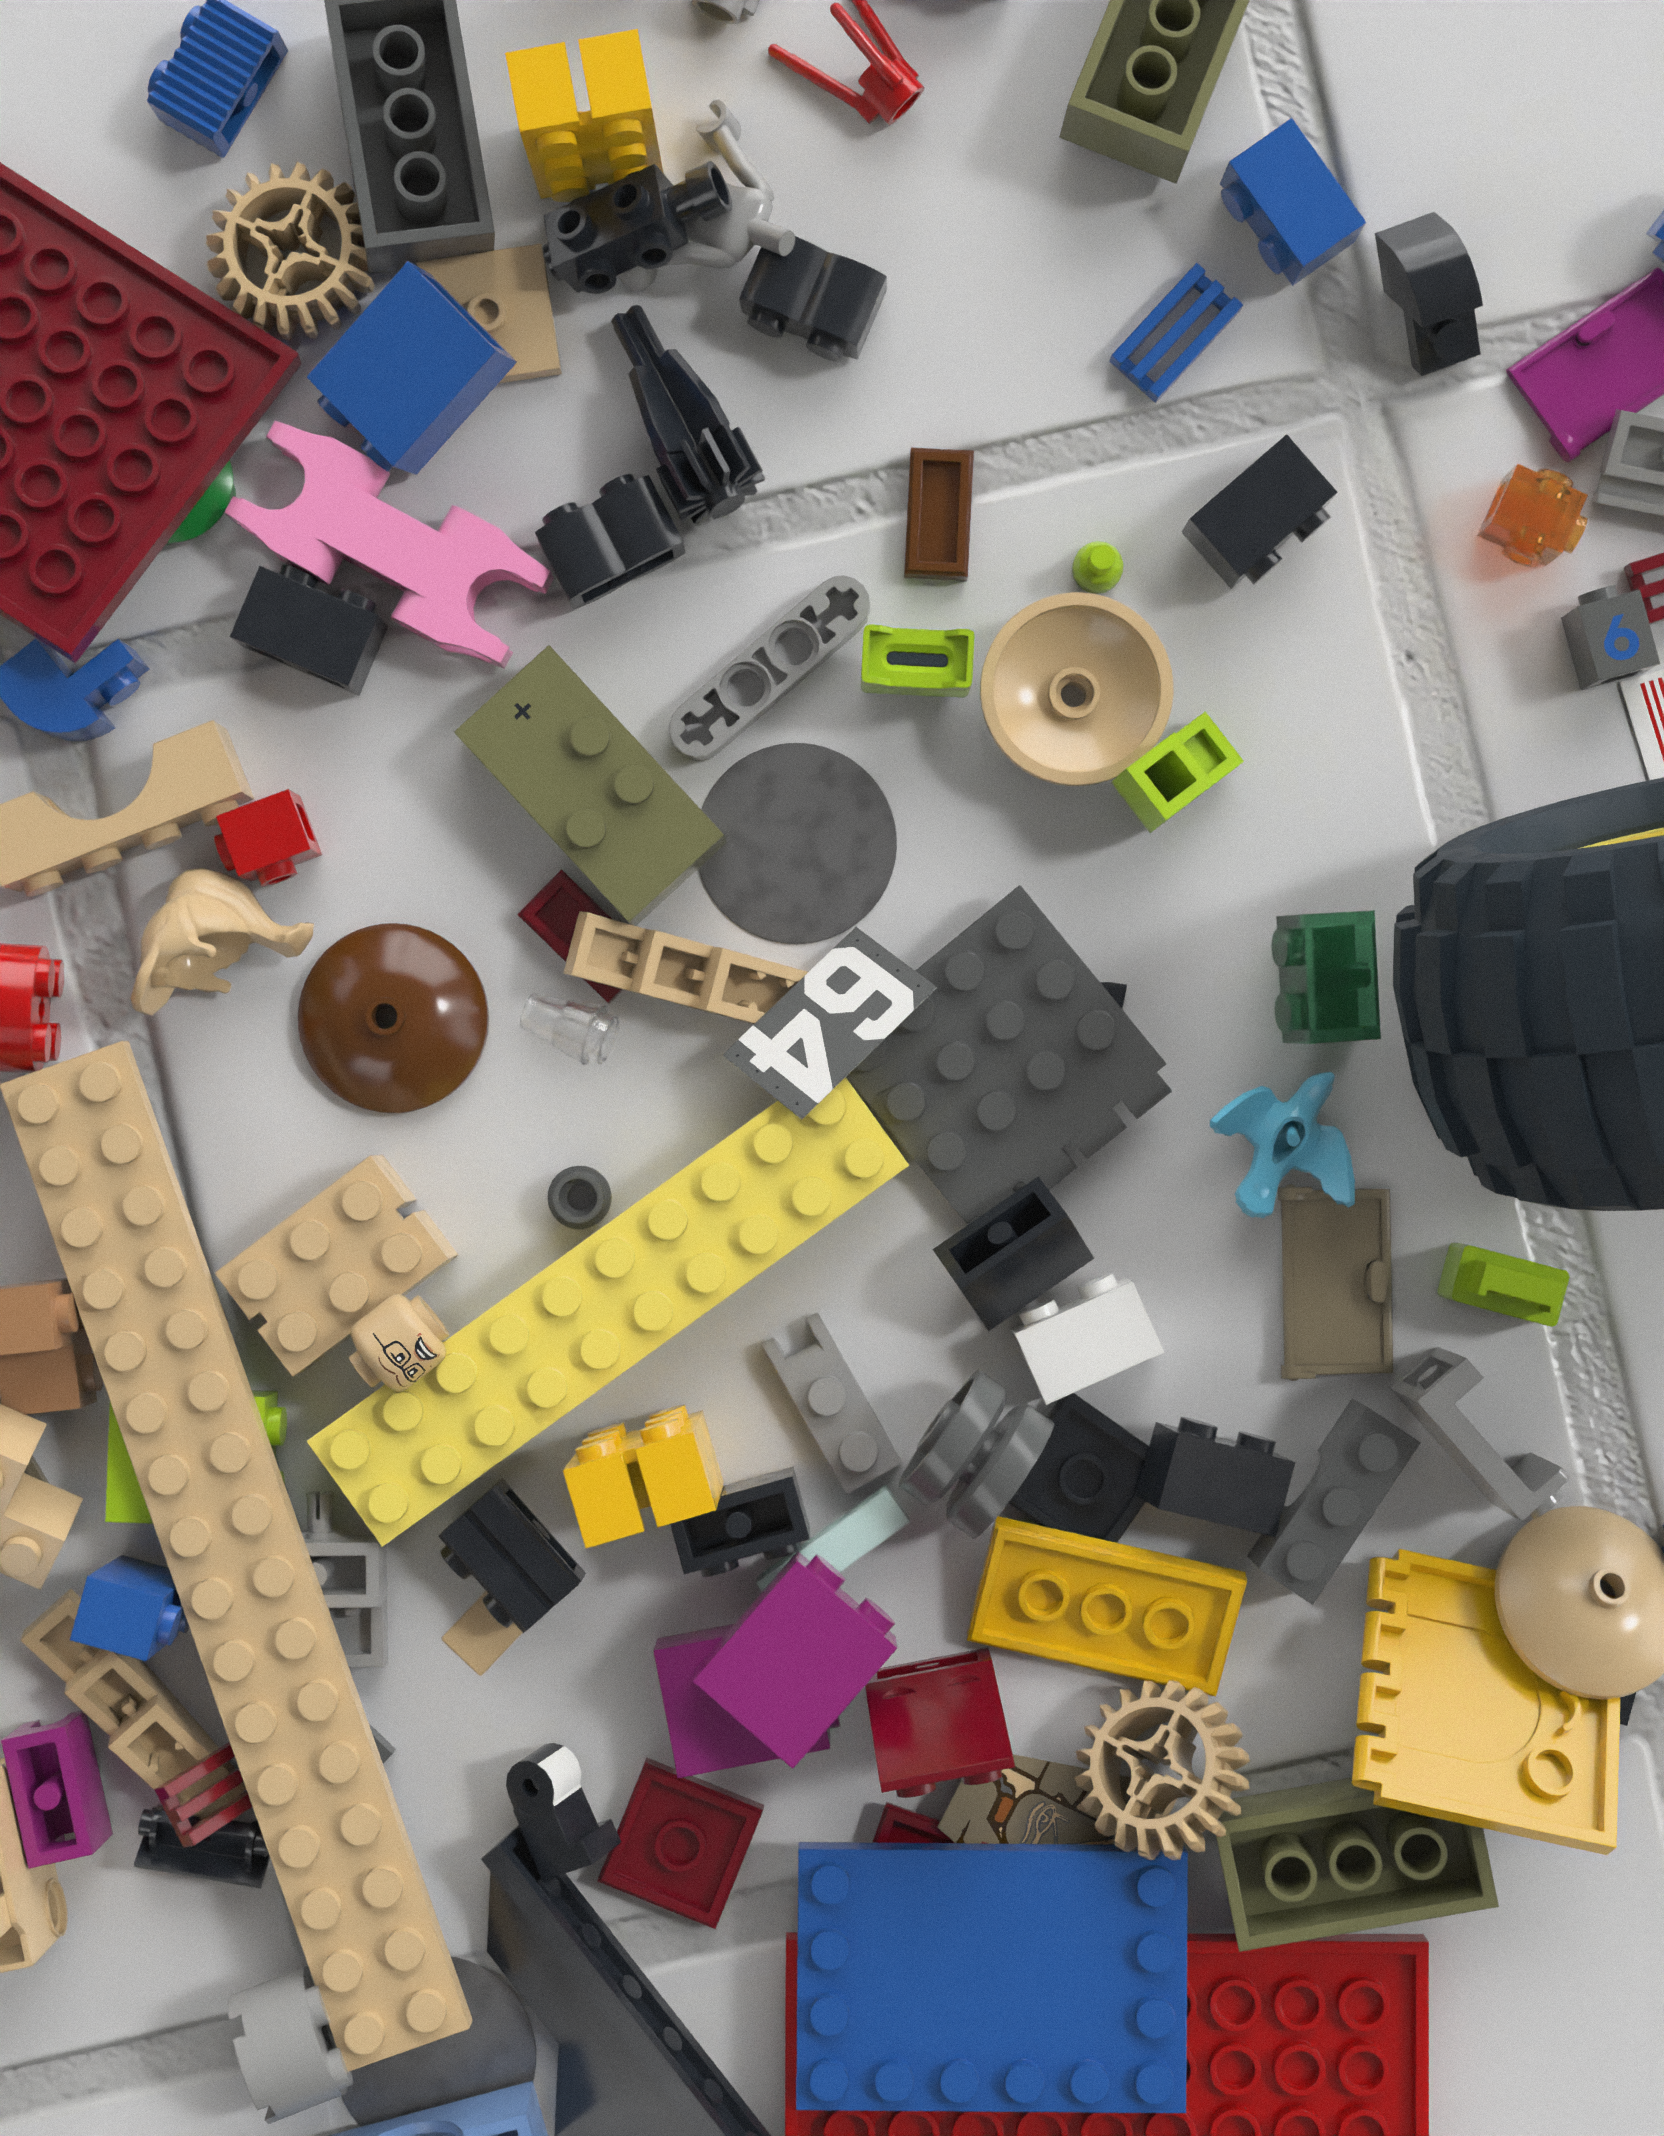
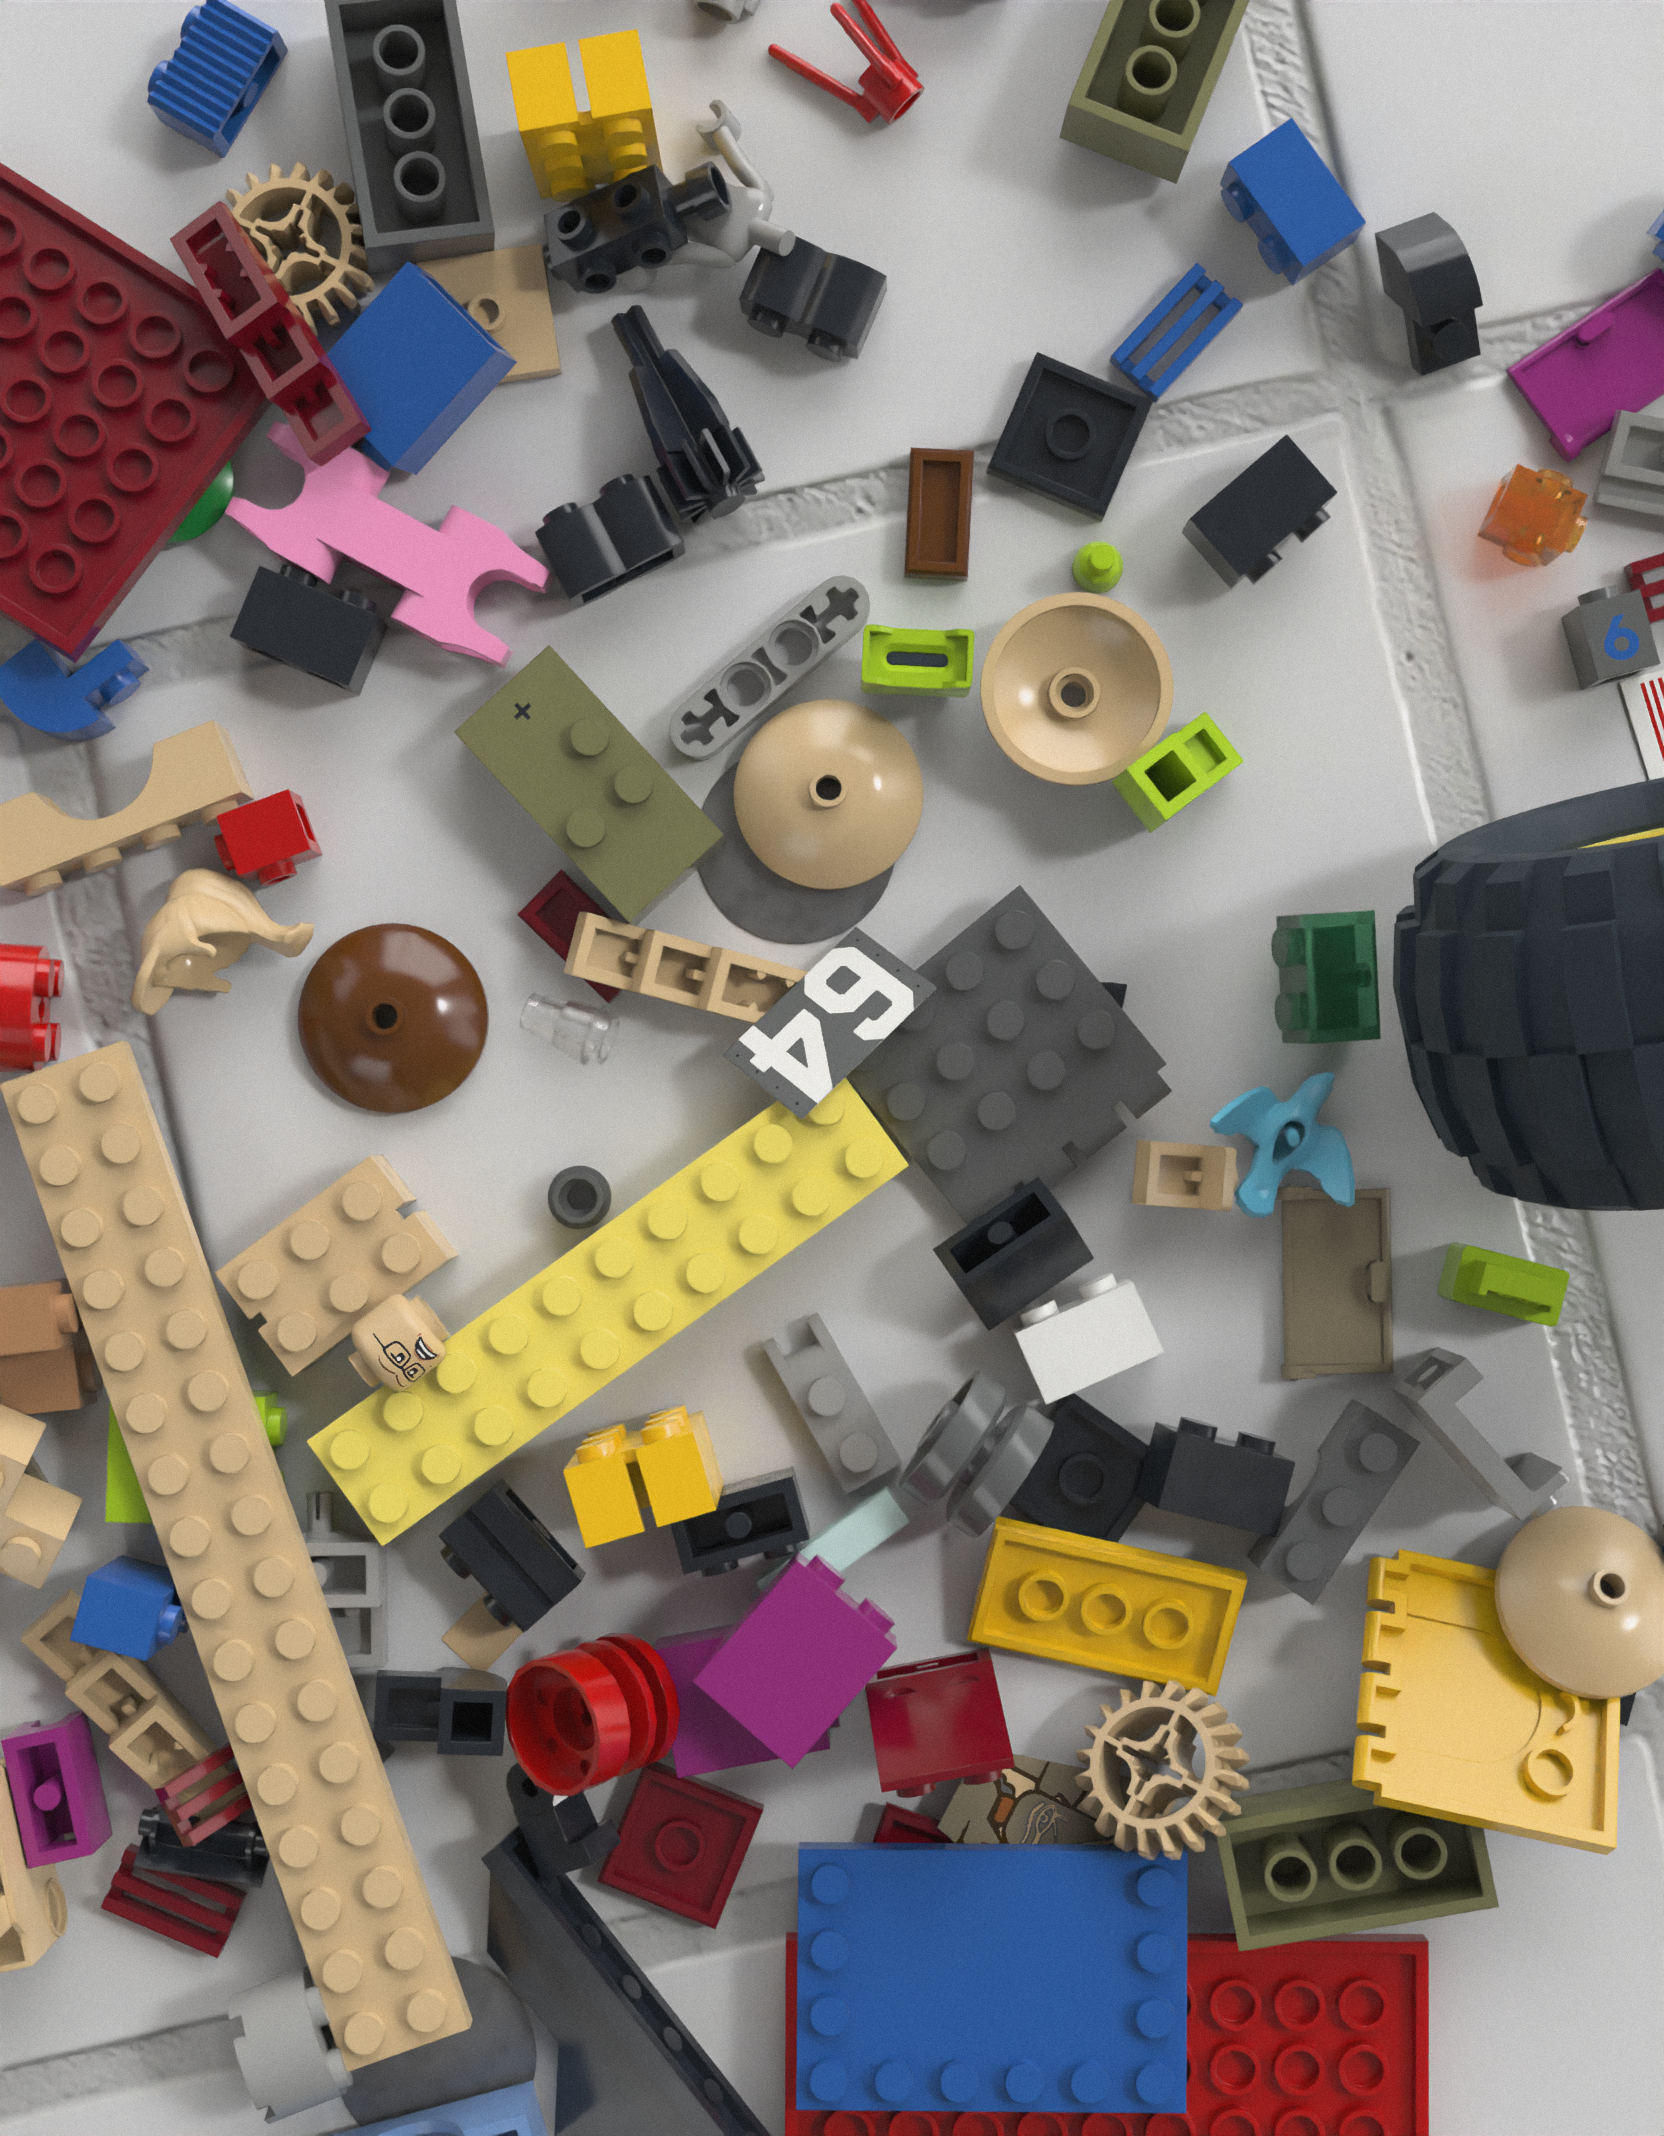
(168, 1924): none -> dark red tile
(270, 333): none -> dark red slope
(451, 1707): none -> black brick
(591, 1713): none -> red wheel
(838, 839): none -> tan dish
(1069, 436): none -> black tile
(1184, 1175): none -> tan bracket

